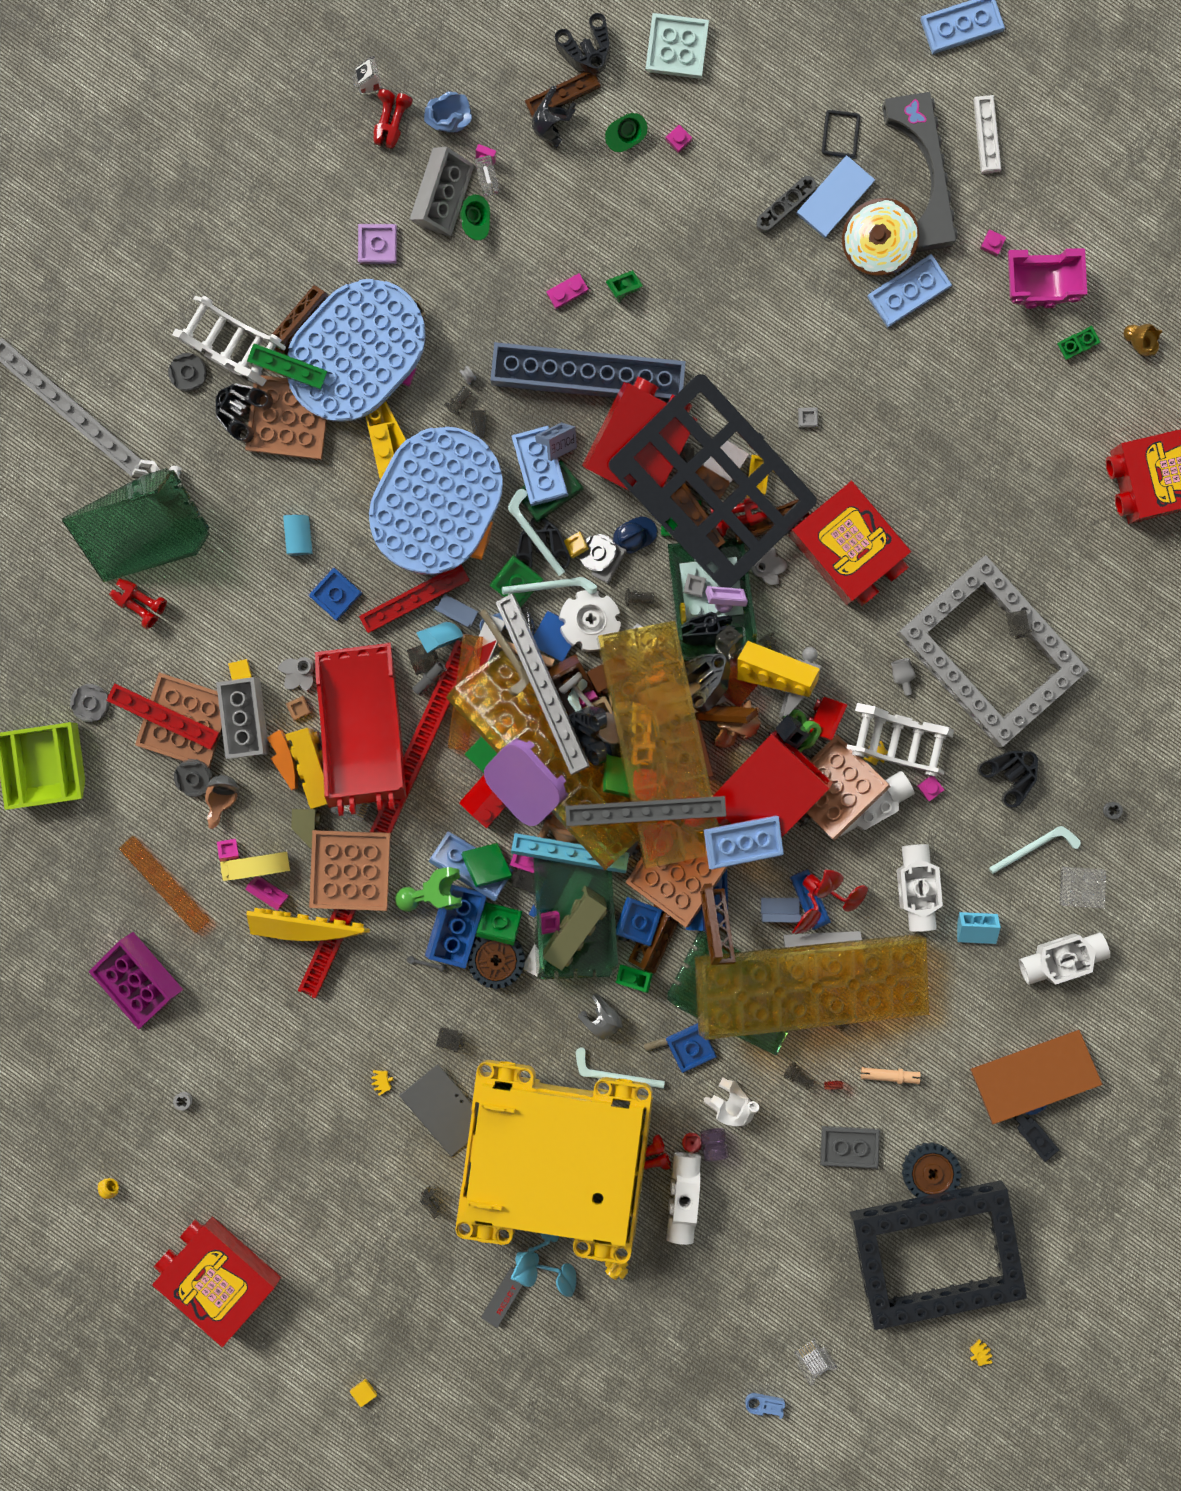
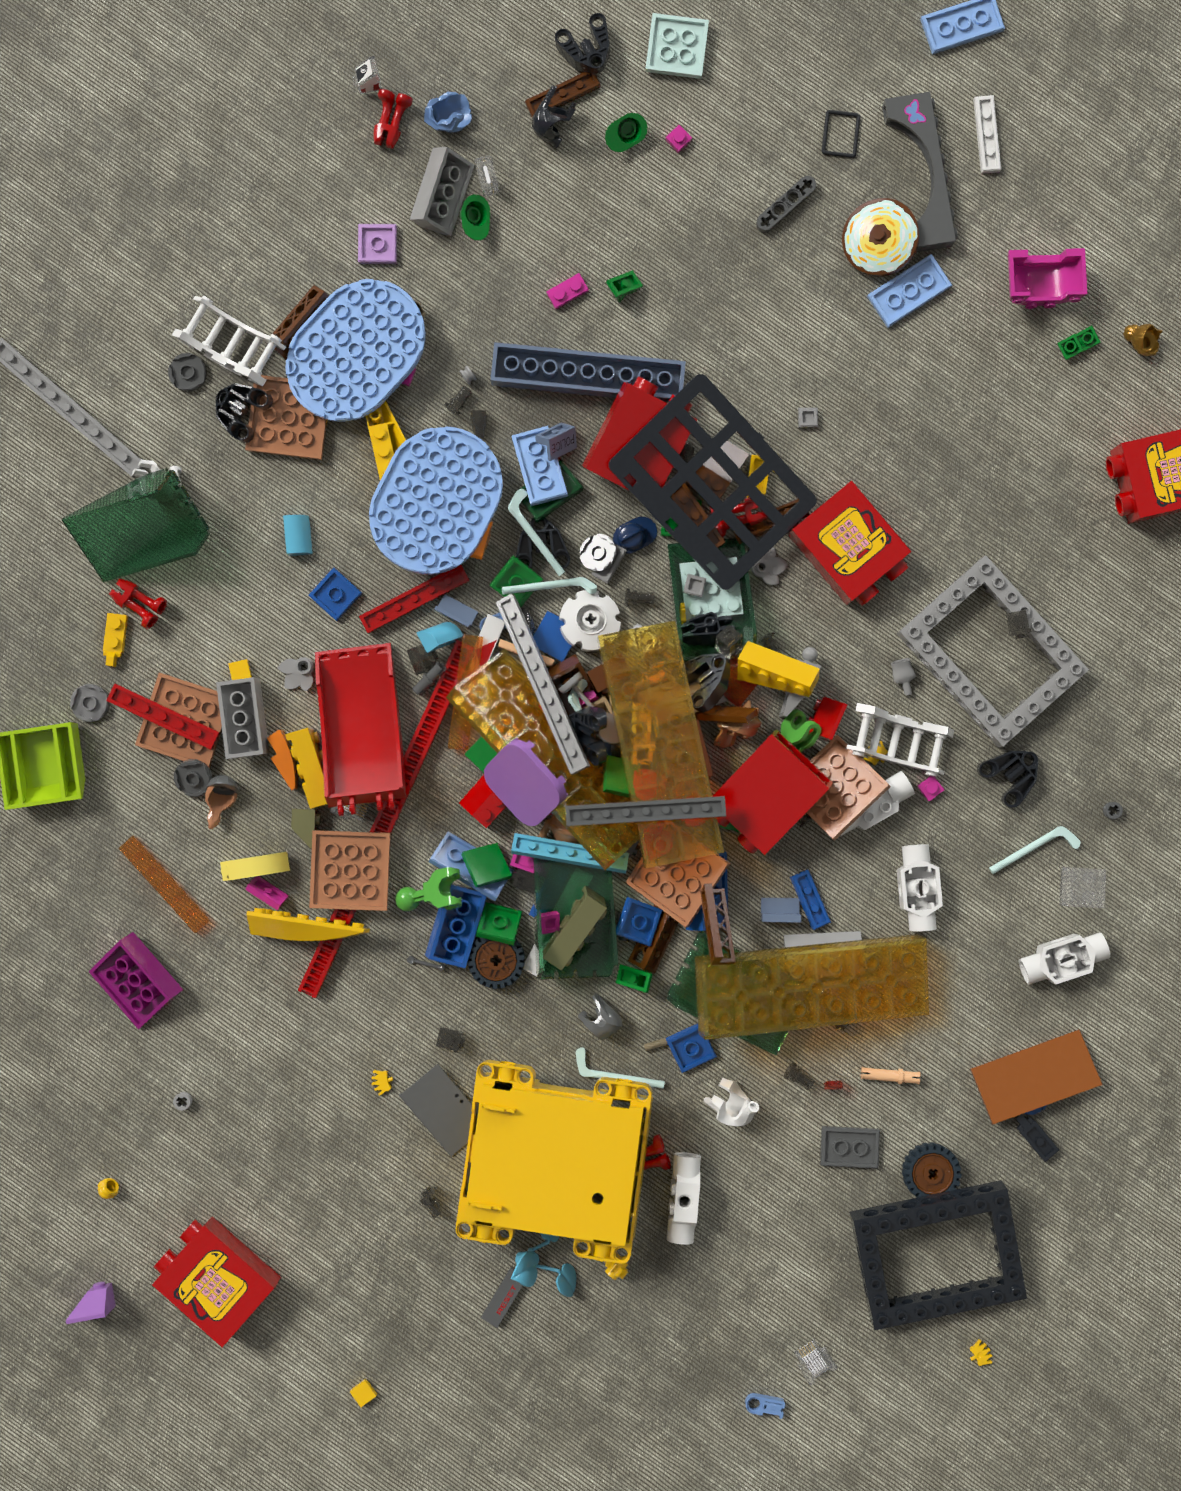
(94, 1304): none -> medium lavender slope
(114, 638): none -> yellow hinge
(227, 850): dark pink plate -> none
(287, 366): green plate -> none
(298, 708): medium nougat tile -> none
(482, 151): dark pink plate -> none
(524, 680): dark tan piece -> none
(576, 544): yellow tile -> none
(692, 1143): red tile -> none
(714, 1144): clear purple wheel -> none
(726, 598): lavender tile -> none
(743, 842): light blue tile -> none
(792, 731): black brick -> none
(829, 883): red plant -> none
(835, 196): light blue tile -> none
(978, 928): medium azure brick -> none
(993, 242): dark pink plate -> none

